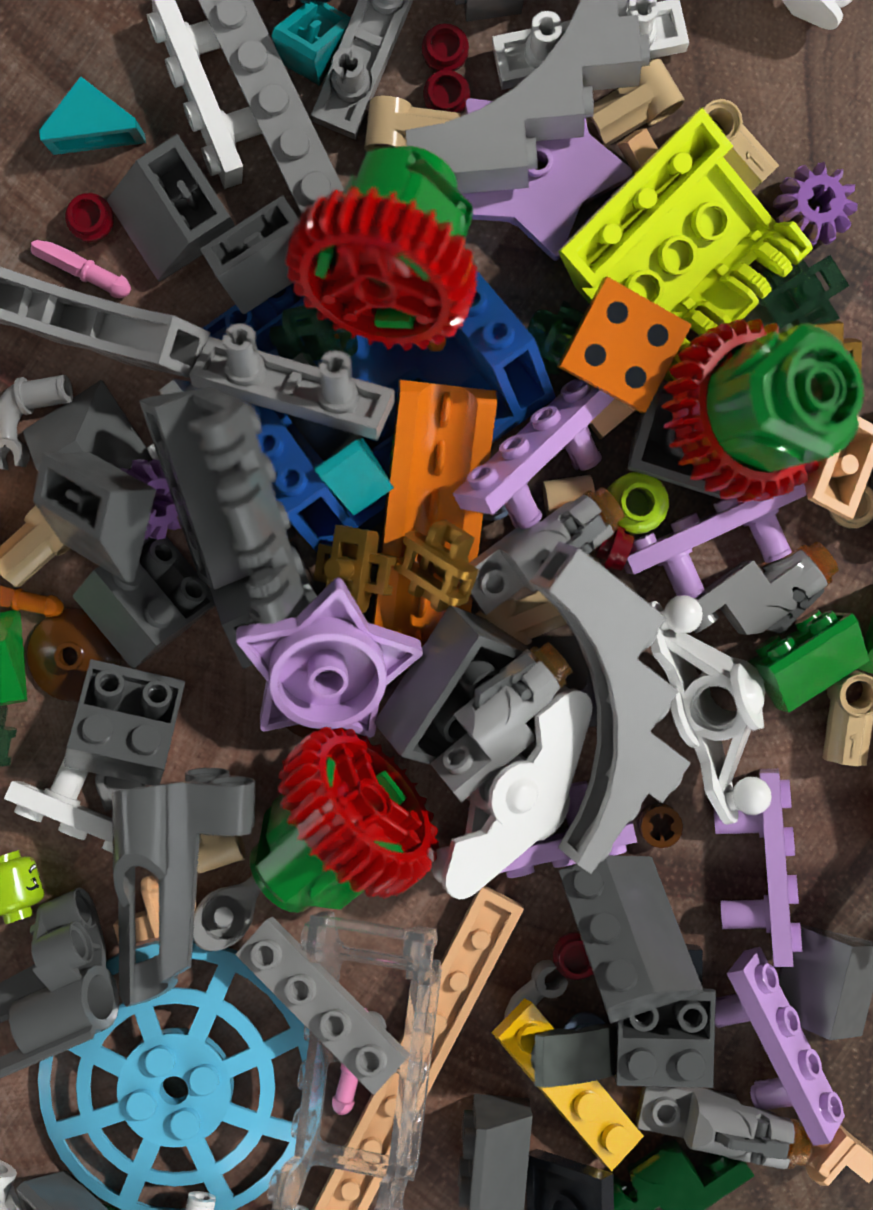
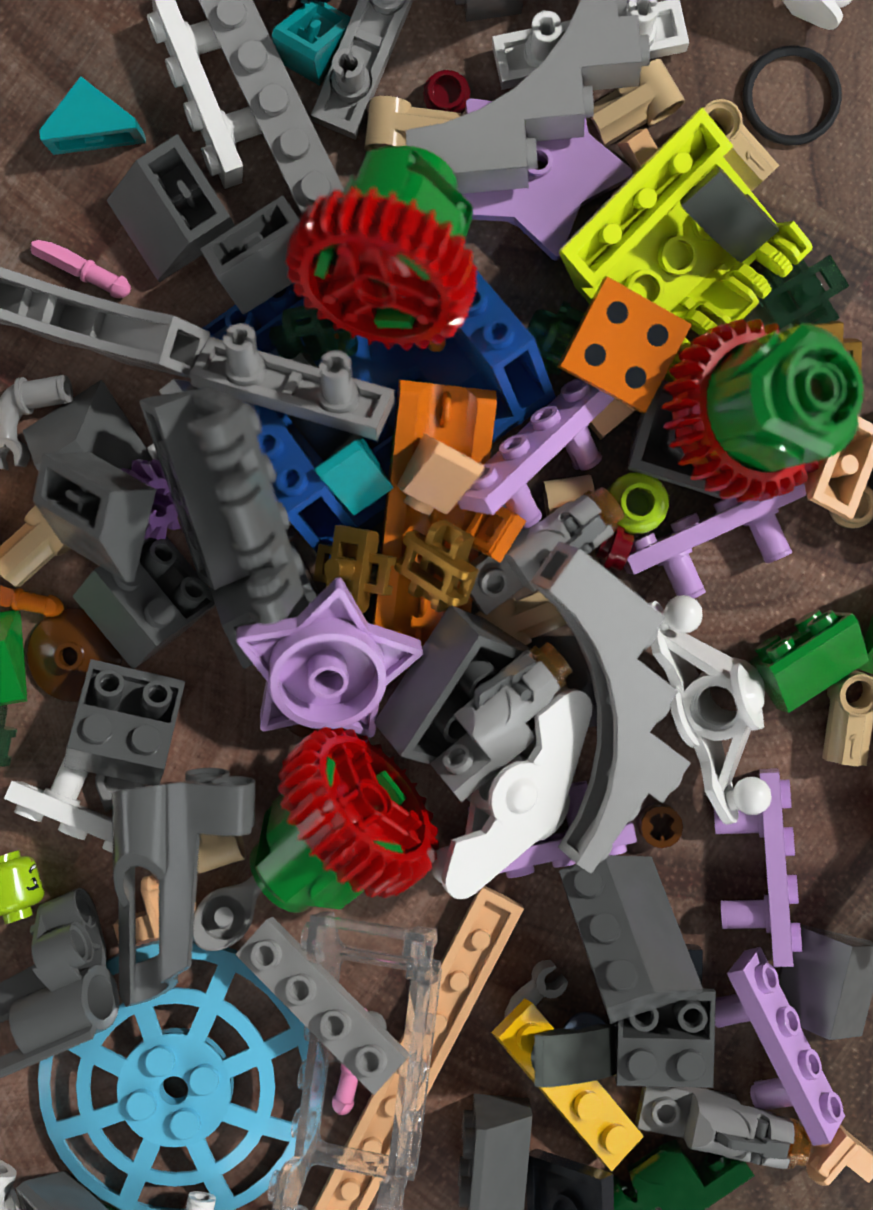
(89, 217): dark red plate -> none
(437, 476): none -> light nougat slope
(445, 47): dark red plate -> none
(495, 532): none -> orange tile
(571, 957): dark red plate -> none
(728, 215): none -> pearl dark grey slope
(769, 599): light grey plate -> none
(827, 192): medium lavender gear -> none
(834, 82): none -> black tyre

